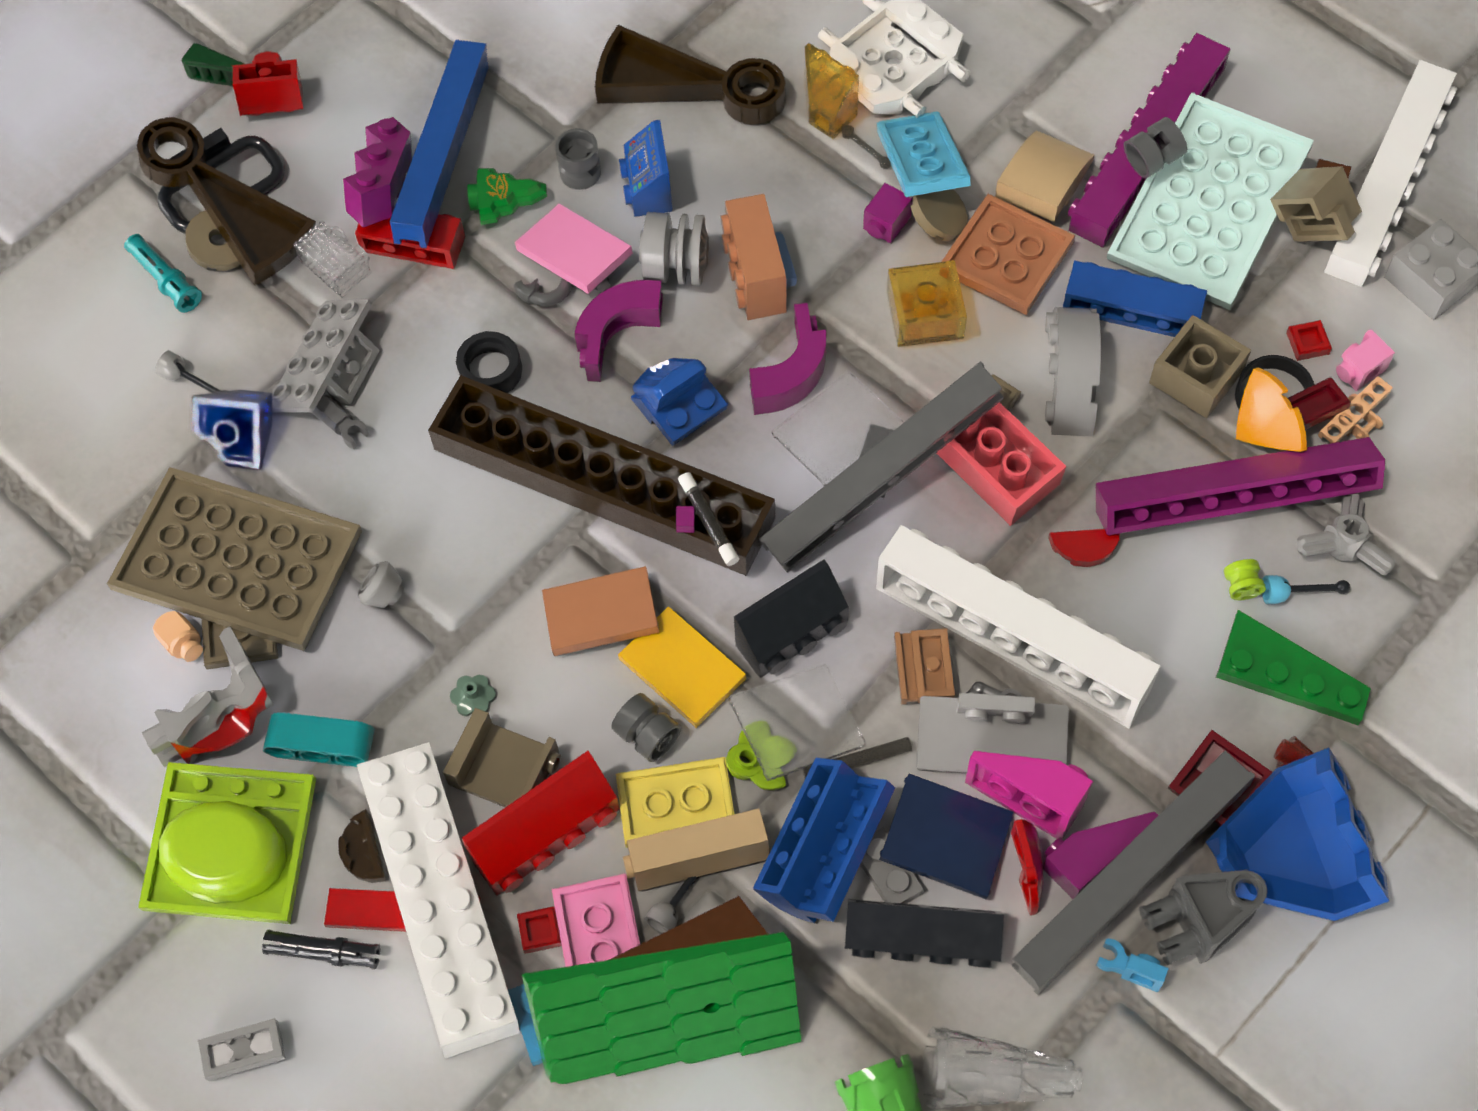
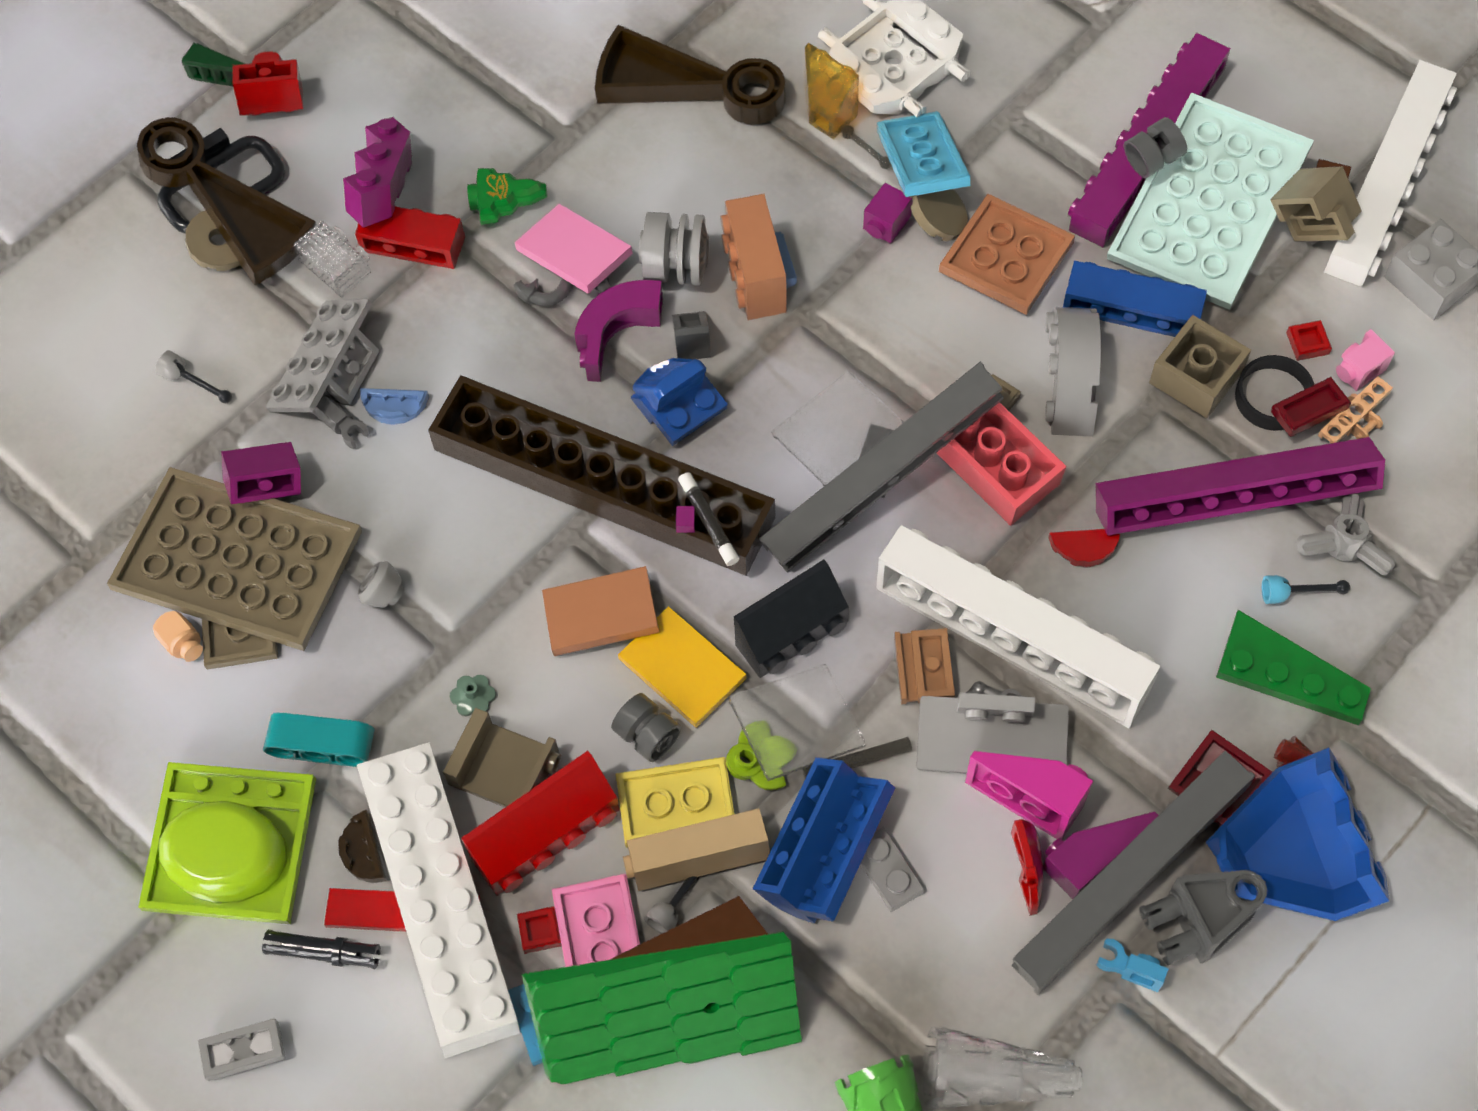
(179, 289): teal pin -> none
(213, 717): light grey hips -> none
(234, 425): clear blue slope -> none
(261, 472): none -> magenta brick
(393, 405): none -> medium blue tile
(440, 143): blue tile -> none
(491, 342): black tyre -> none
(578, 158): dark grey wheel -> none
(646, 172): blue slope -> none
(692, 335): none -> dark grey slope
(789, 382): magenta arch -> none
(924, 930): black brick -> none
(926, 303): clear yellow brick -> none
(947, 836): dark blue piece -> none
(1043, 175): tan slope -> none
(1244, 579): lime wheel -> none
(1268, 416): light orange brick -> none

